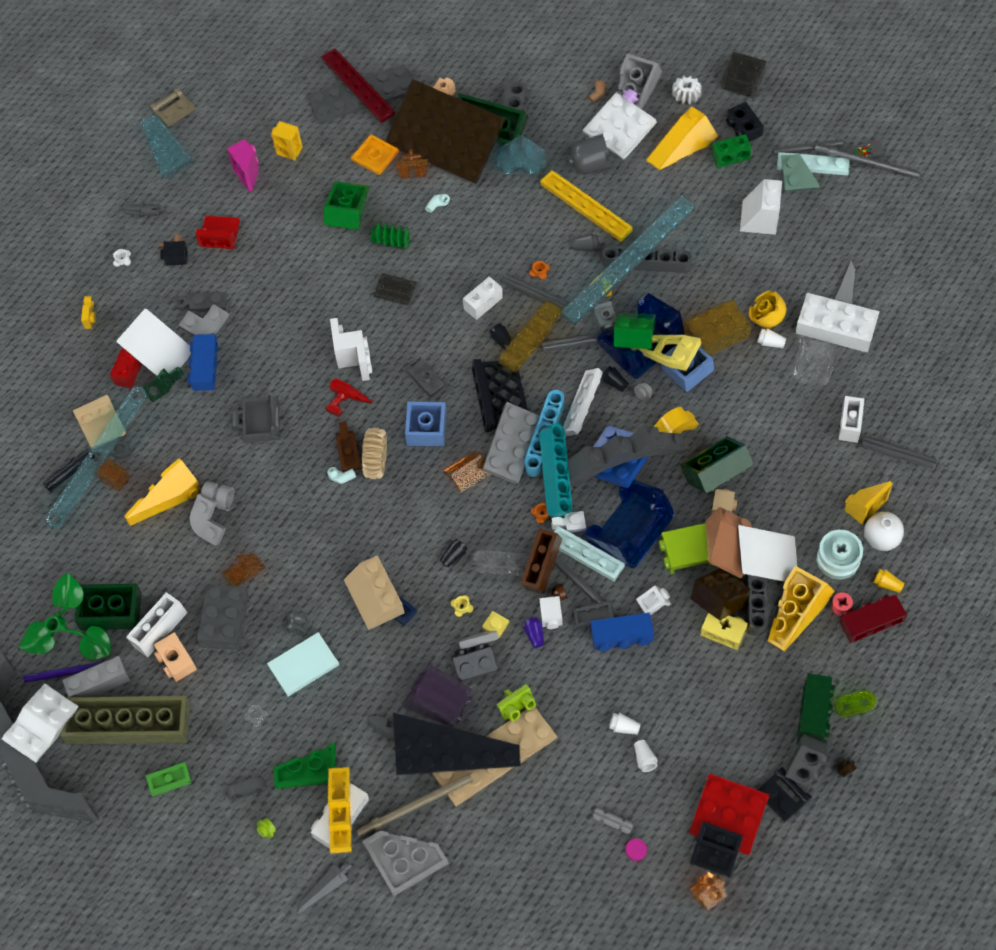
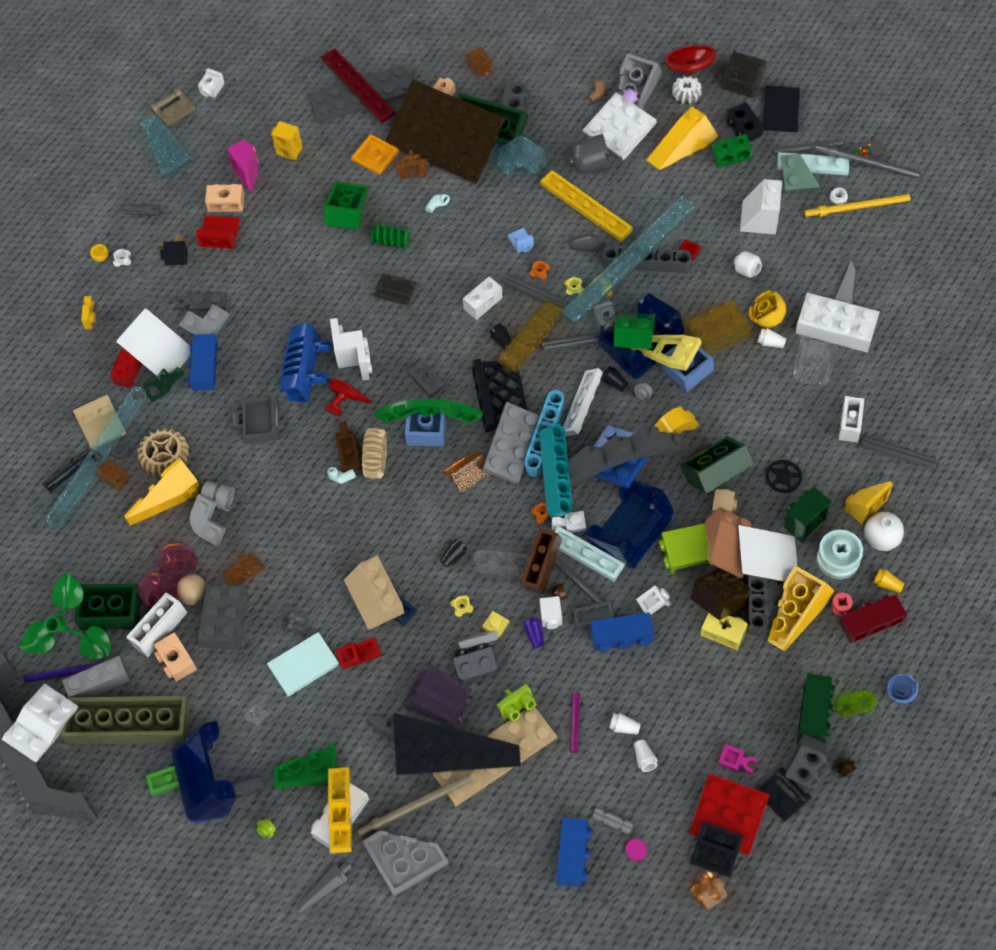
(99, 252): none -> yellow tile
(154, 586): none -> clear pink cylinder
(161, 442): none -> tan gear
(175, 557): none -> clear pink cylinder
(191, 589): none -> tan hair
(200, 793): none -> clear blue windscreen
(211, 83): none -> white brick
(224, 198): none -> light nougat brick
(300, 362): none -> blue piece
(358, 653): none -> red slope
(428, 407): none -> green tile
(479, 62): none -> clear orange brick
(521, 240): none -> light blue bracket
(573, 281): none -> light yellow plate
(573, 852): none -> blue brick
(575, 708): none -> magenta bar
(690, 58): none -> red dish
(690, 247): none -> red tile
(733, 758): none -> dark pink plate
(747, 264): none -> white head
(781, 108): none -> black tile
(783, 476): none -> black wheel
(807, 513): none -> dark green brick
(823, 210): none -> yellow bar
(838, 192): none -> white plate
(904, 683): none -> medium blue hair

